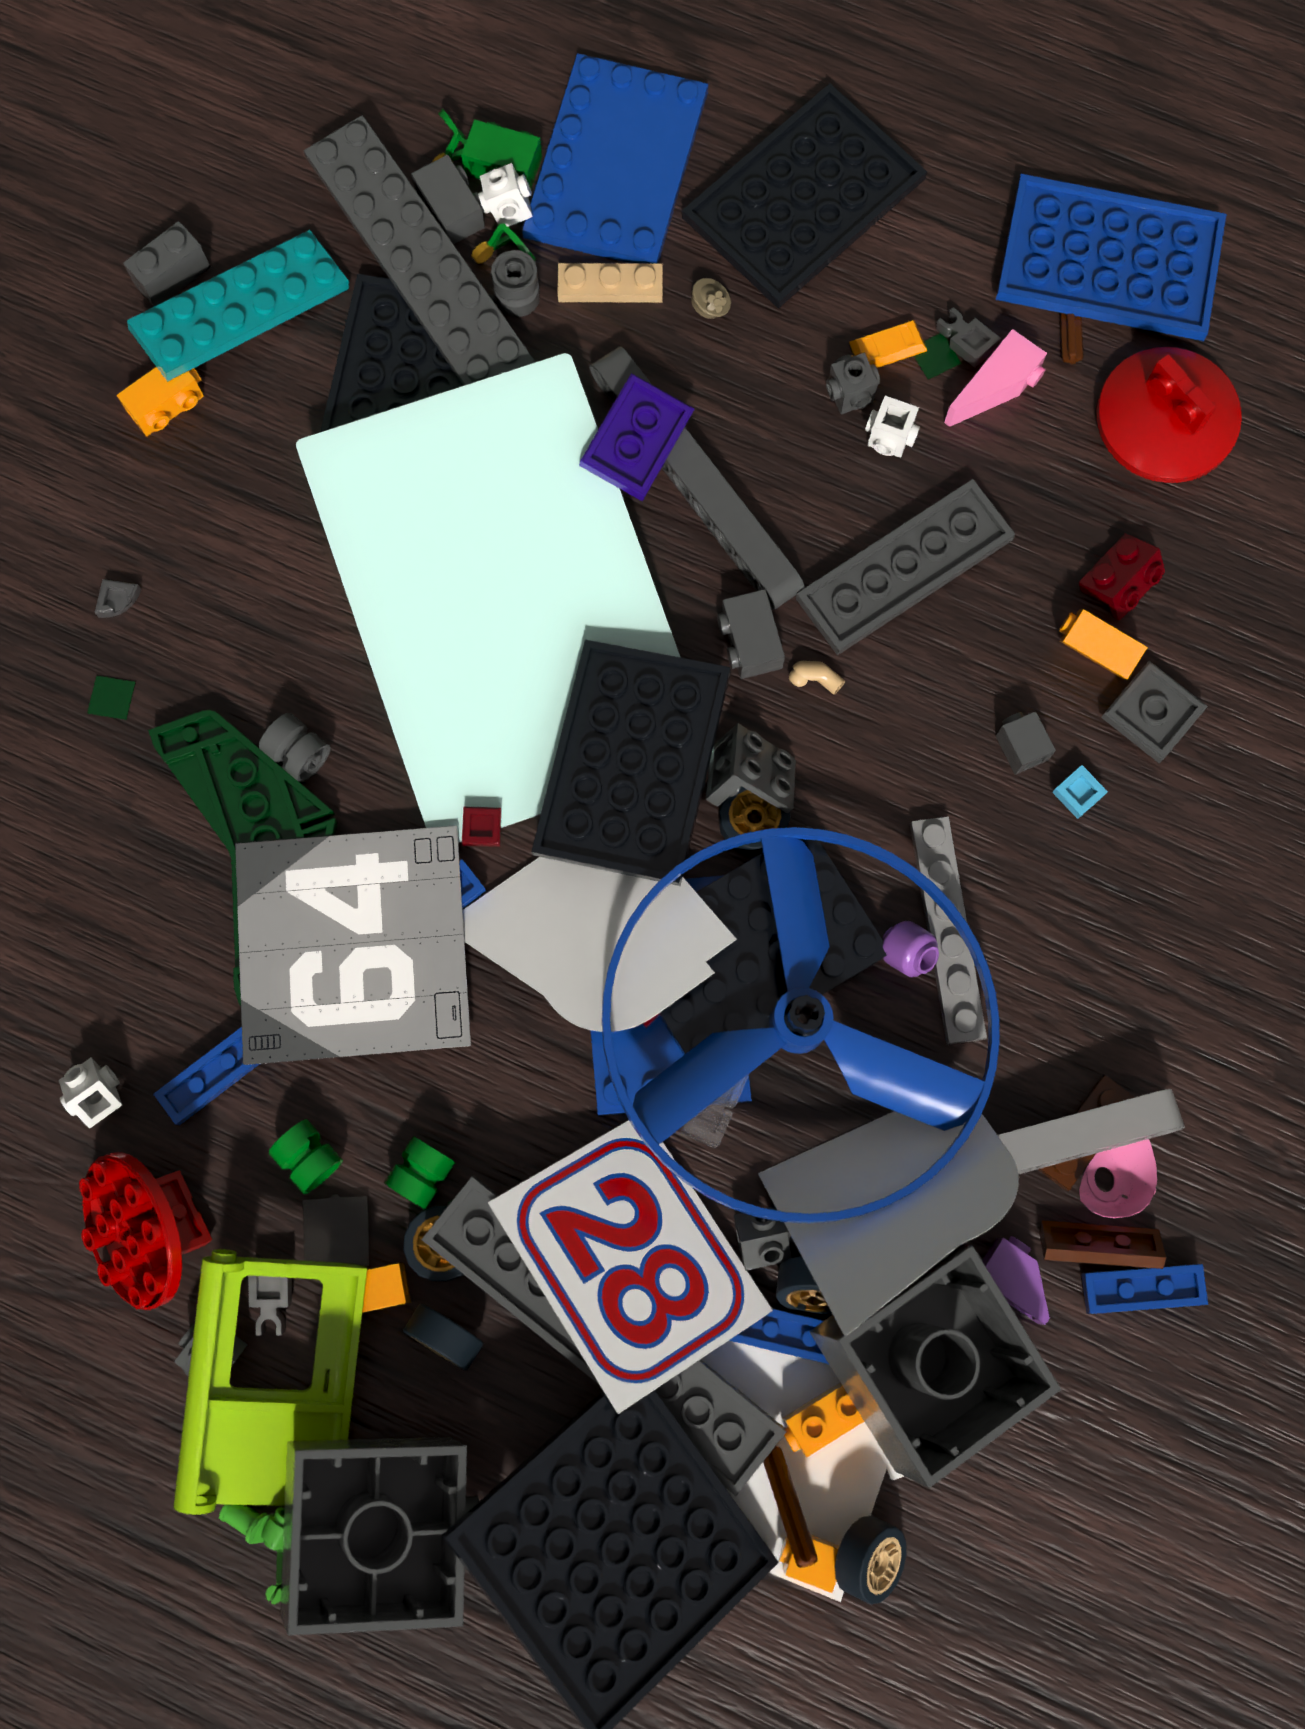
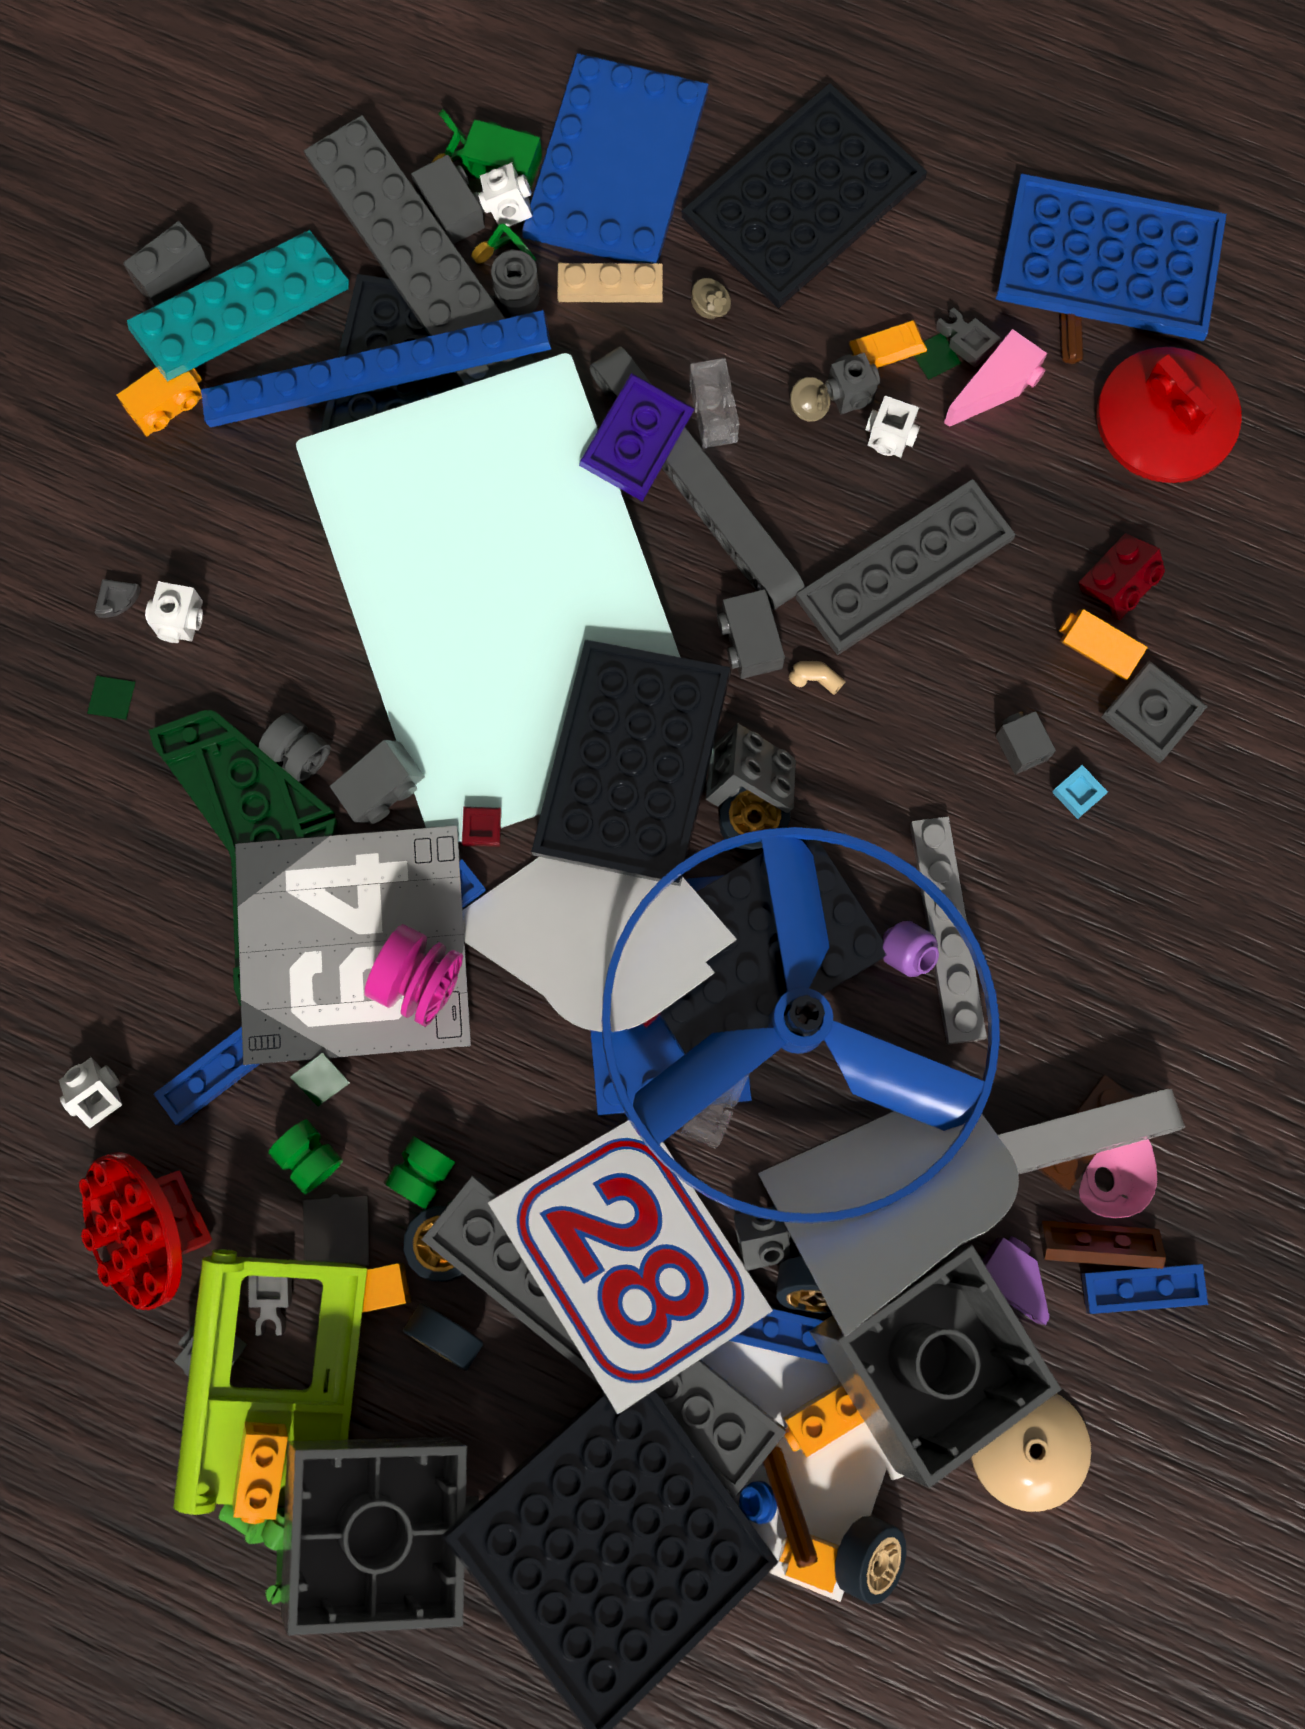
(174, 612): none -> white brick
(259, 1471): none -> light orange brick
(320, 1079): none -> sticker
(376, 369): none -> blue plate
(377, 782): none -> dark grey brick
(408, 972): none -> dark pink wheel
(710, 395): none -> clear piece
(758, 1502): none -> blue plate
(810, 399): none -> dark tan hat
(1043, 1481): none -> tan dish

